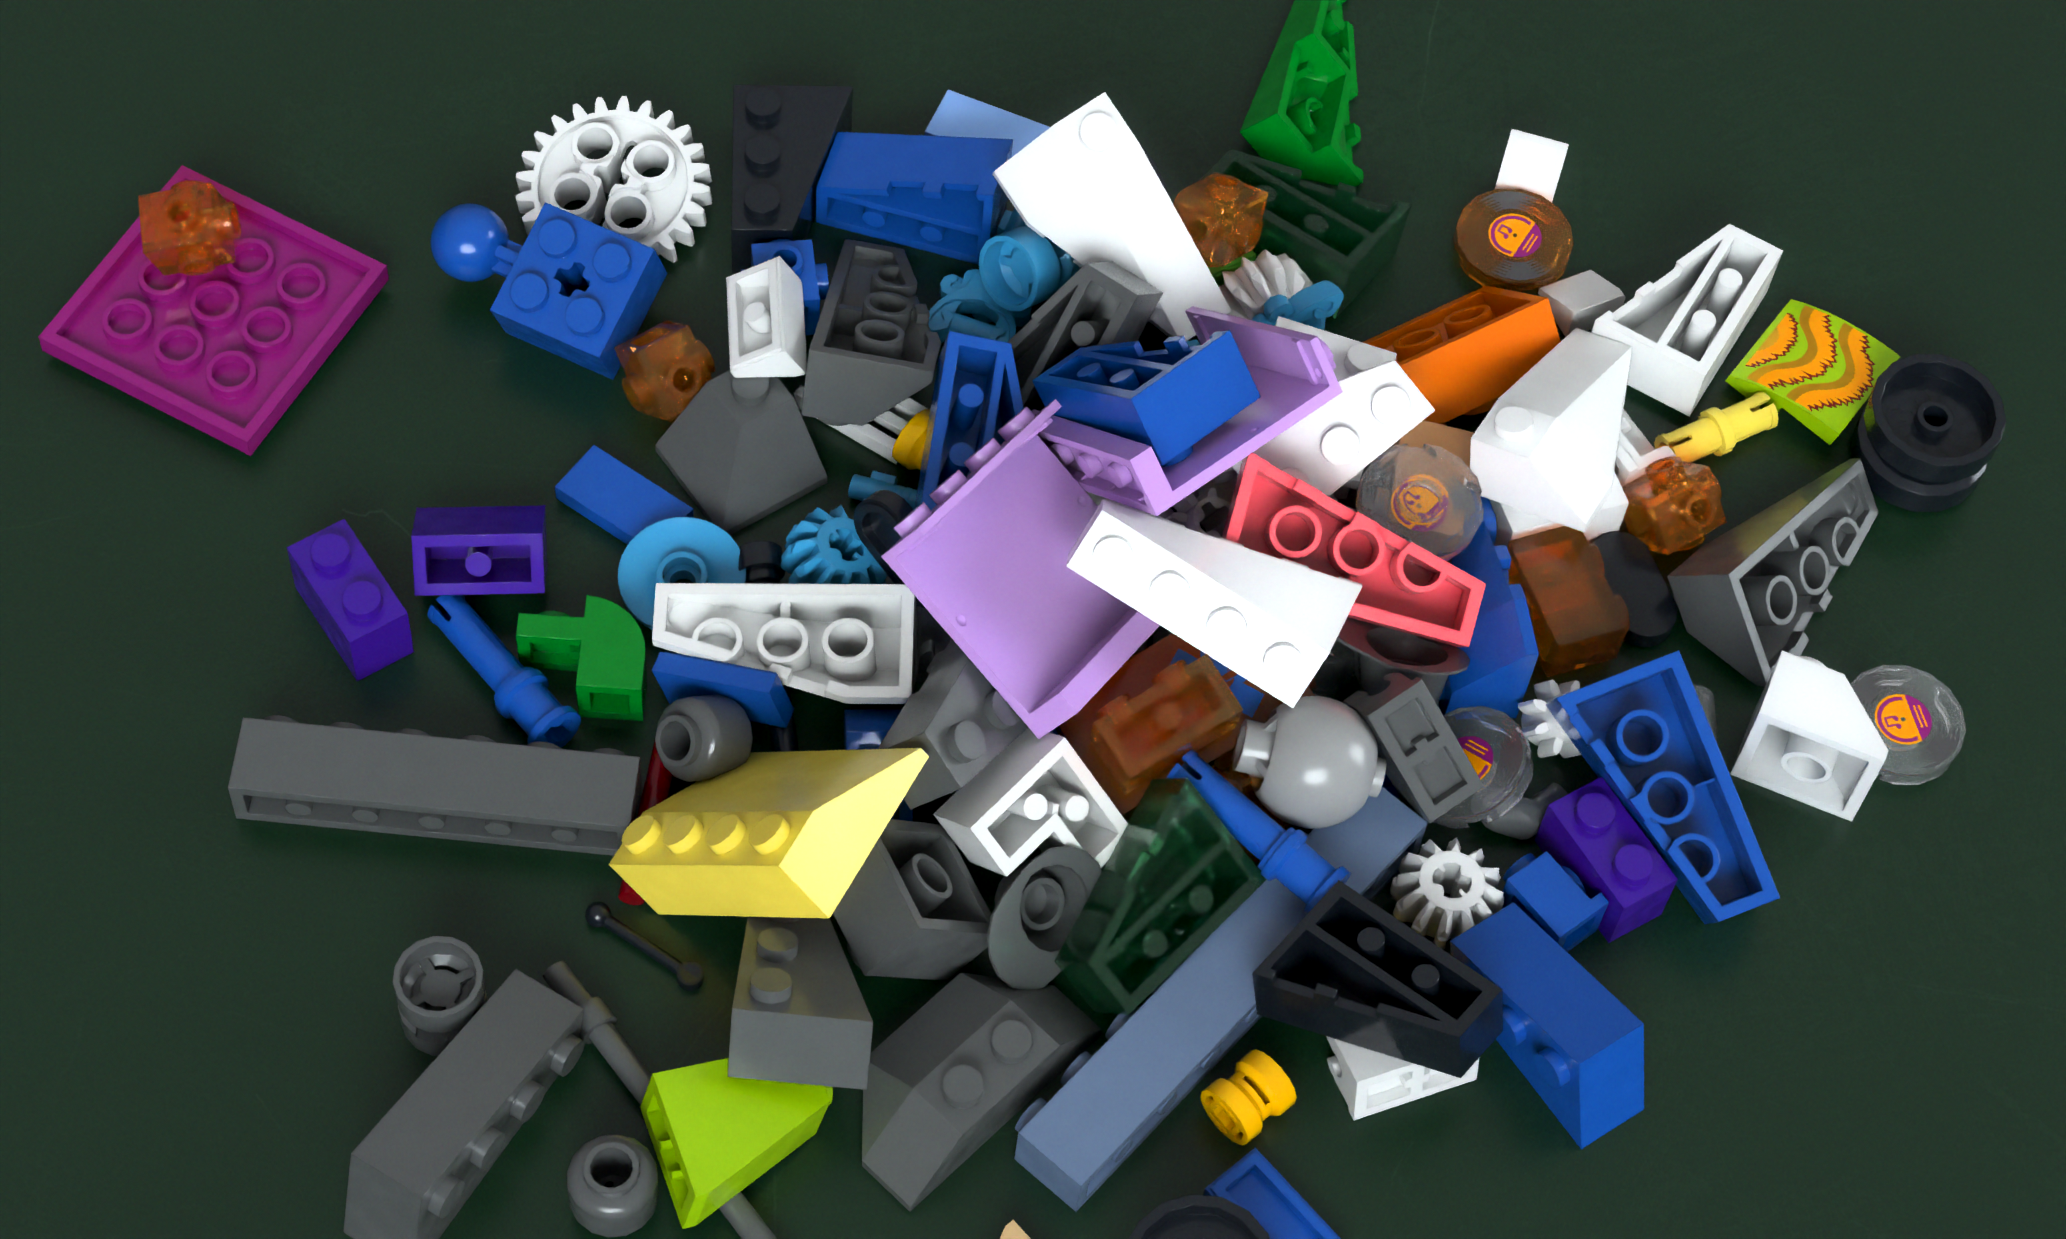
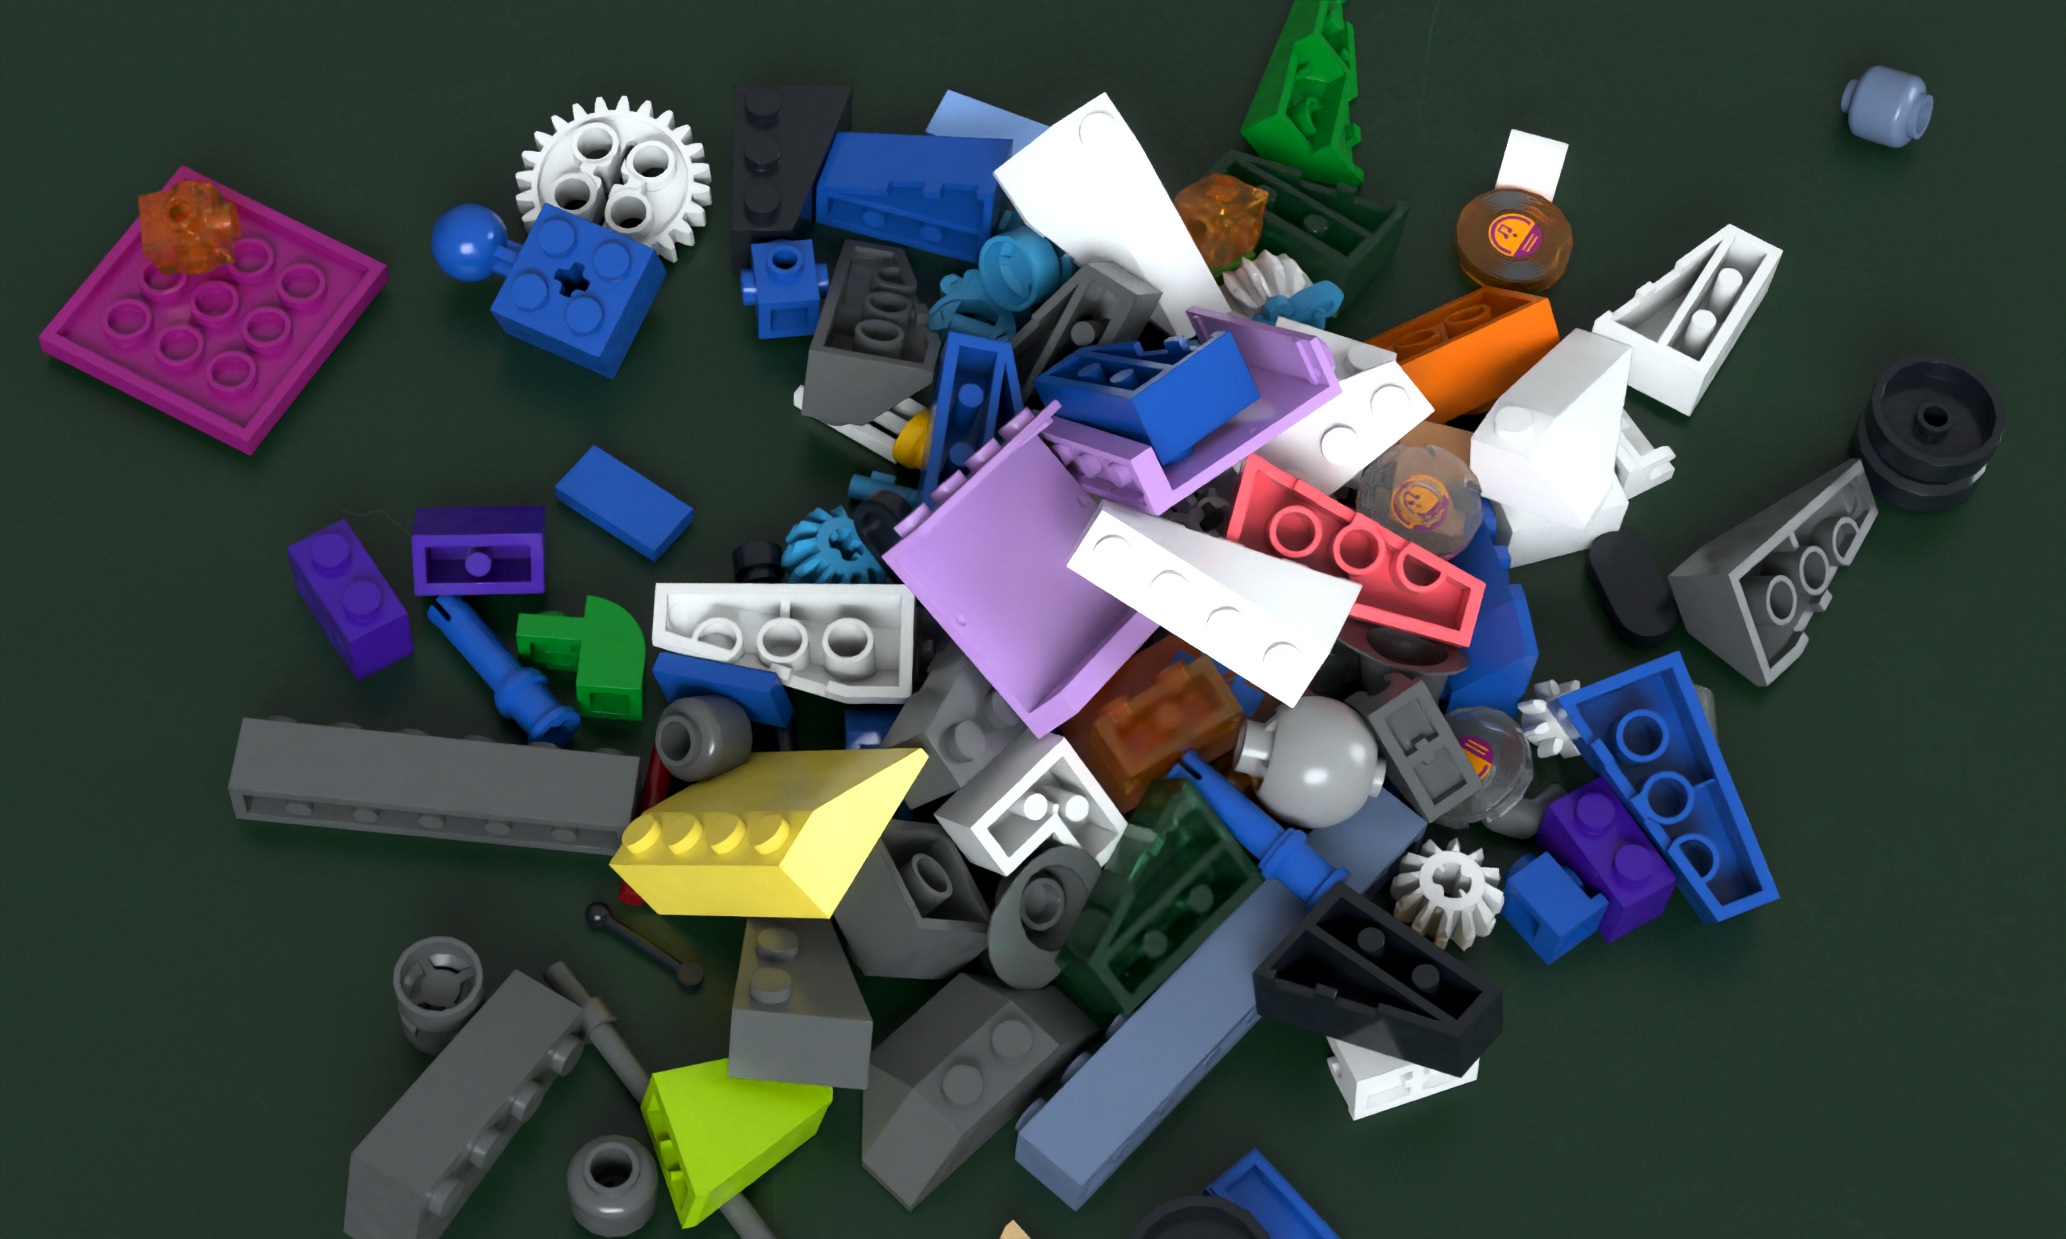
(664, 369): clear orange brick -> none
(672, 552): dark azure dish -> none
(741, 450): dark grey slope -> none
(766, 321): white slope -> none
(1248, 1097): yellow wheel -> none
(1559, 1024): blue wedge -> none
(1568, 599): clear orange brick -> none
(1581, 300): white slope -> none
(1673, 505): clear orange brick -> none
(1719, 429): light yellow pin -> none
(1811, 739): white slope -> none
(1813, 368): slope -> none
(1887, 106): none -> sand blue head
(1914, 719): clear tile -> none

